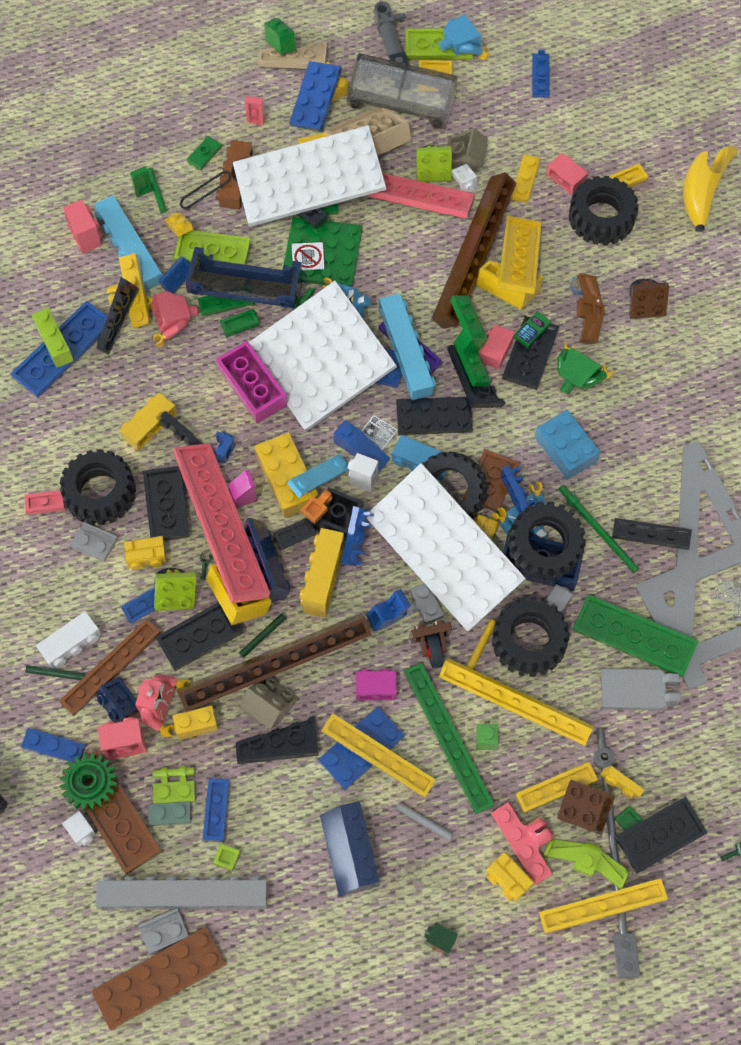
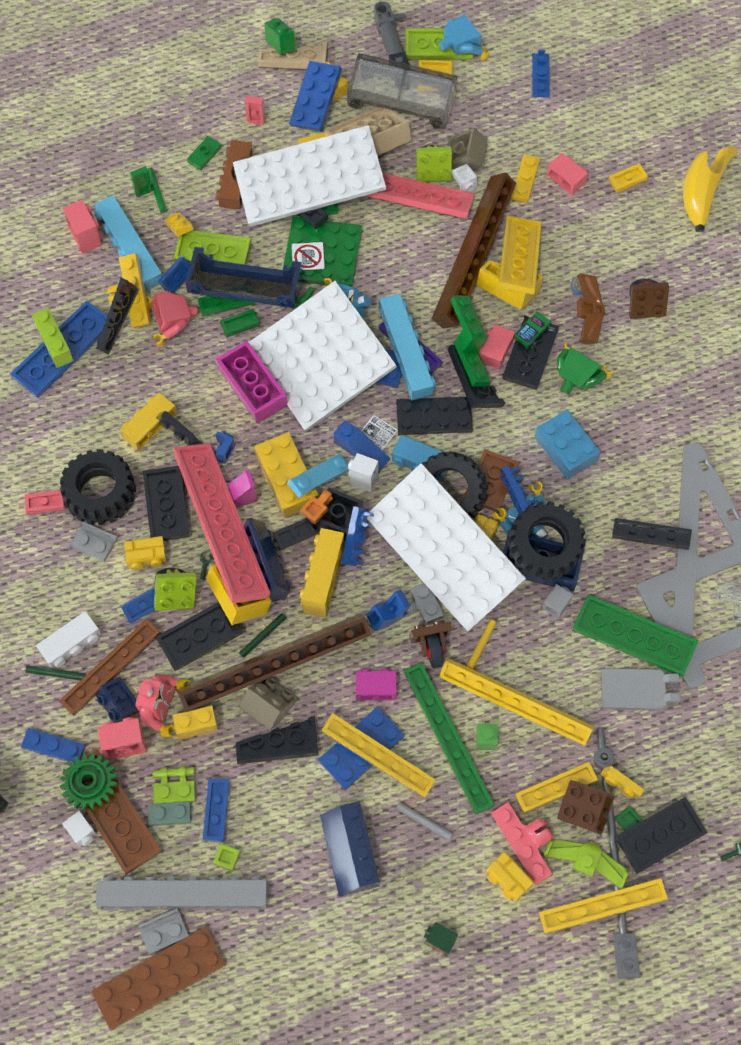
(186, 207): black piece -> none
(530, 612): black tyre -> none
(574, 502): green bar -> none
(609, 192): black tyre -> none

